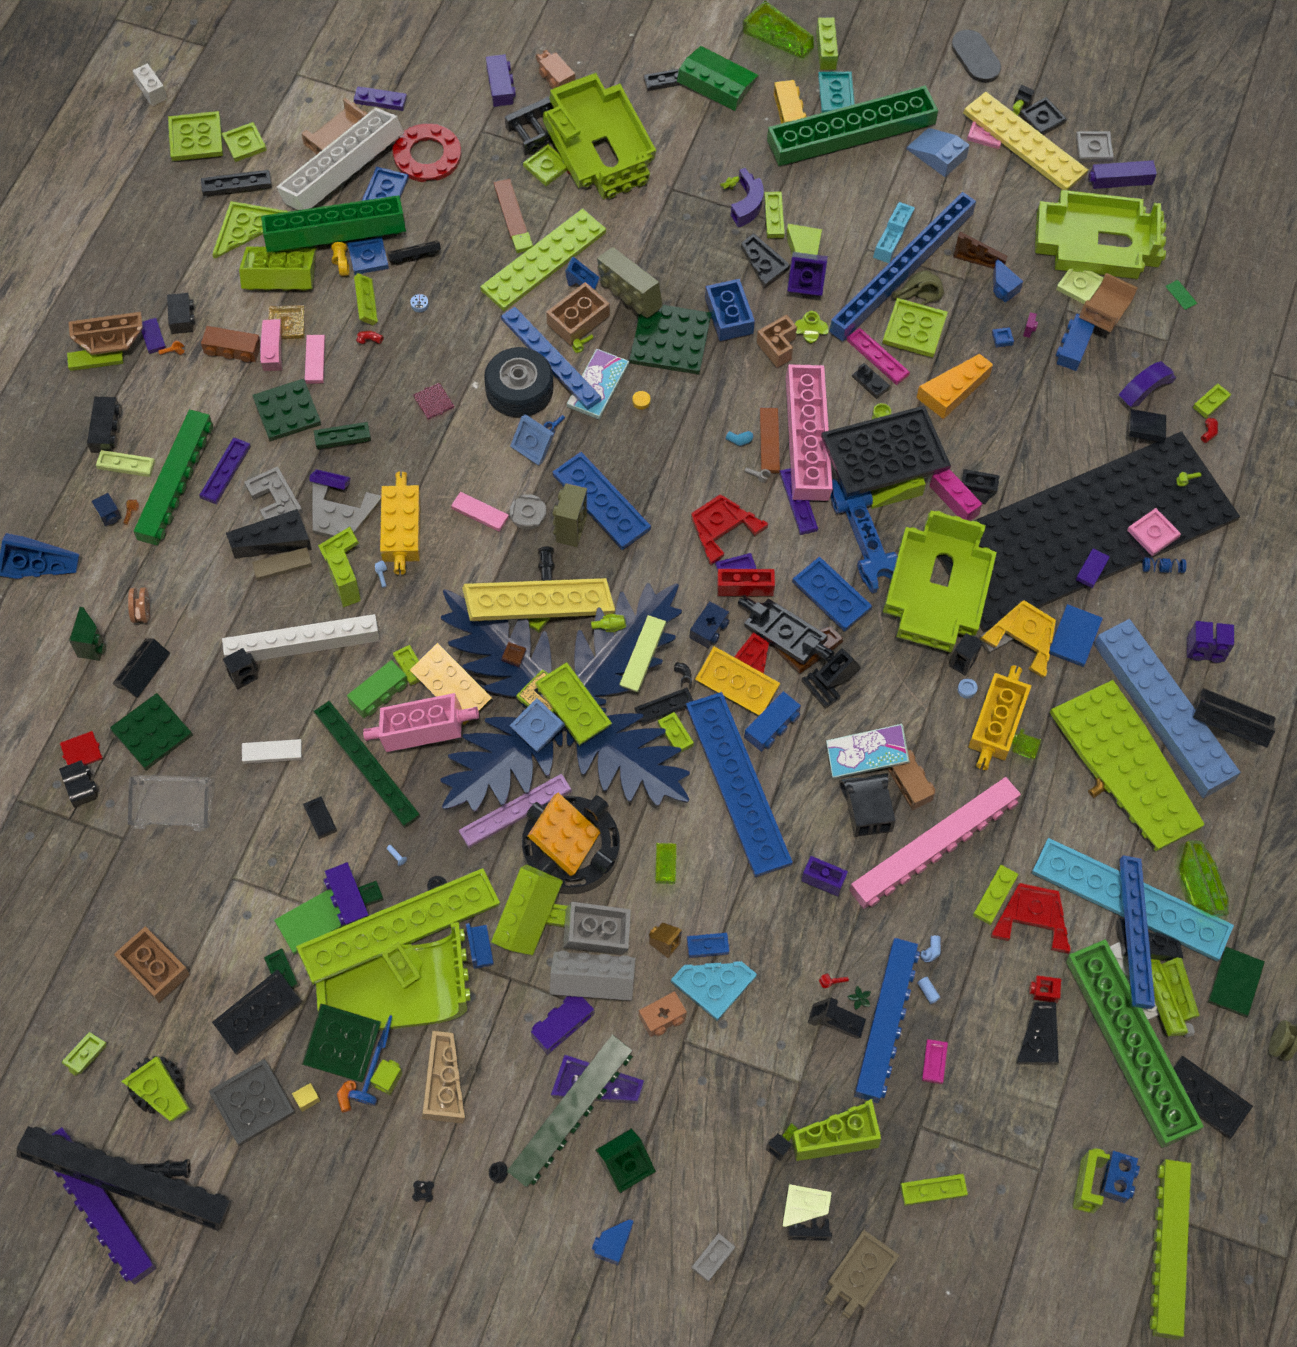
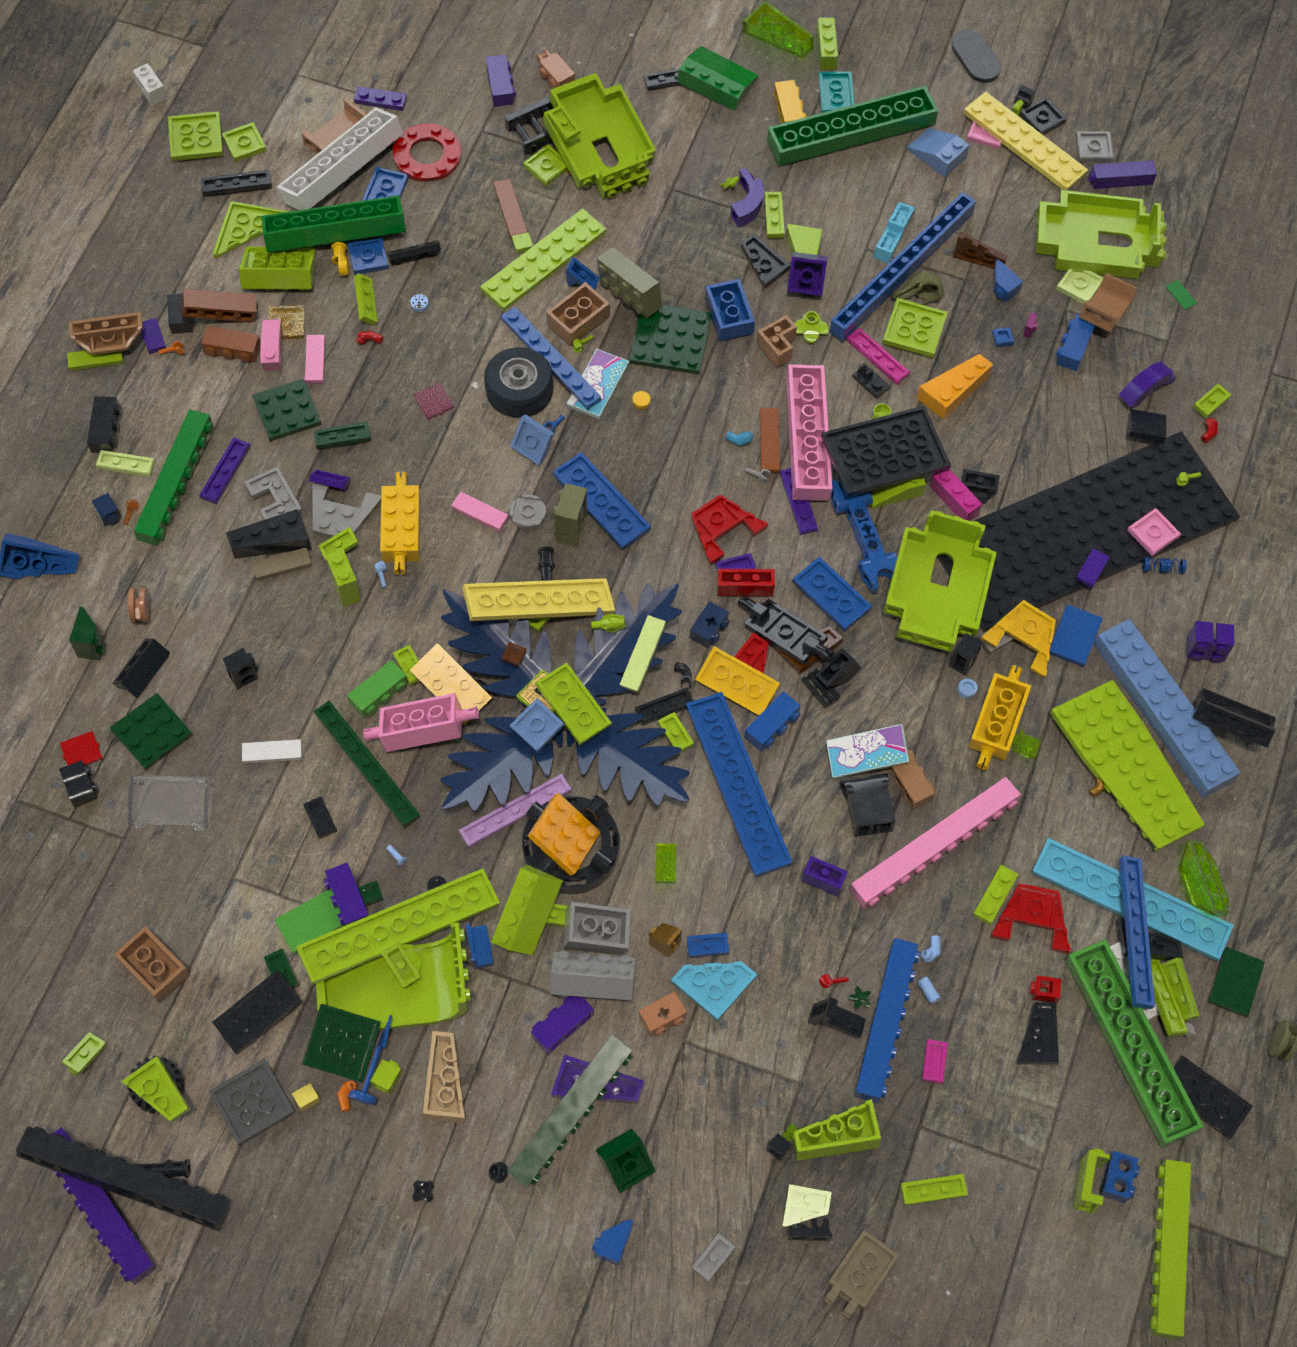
(218, 305): none -> dark orange brick
(305, 638): white brick -> none

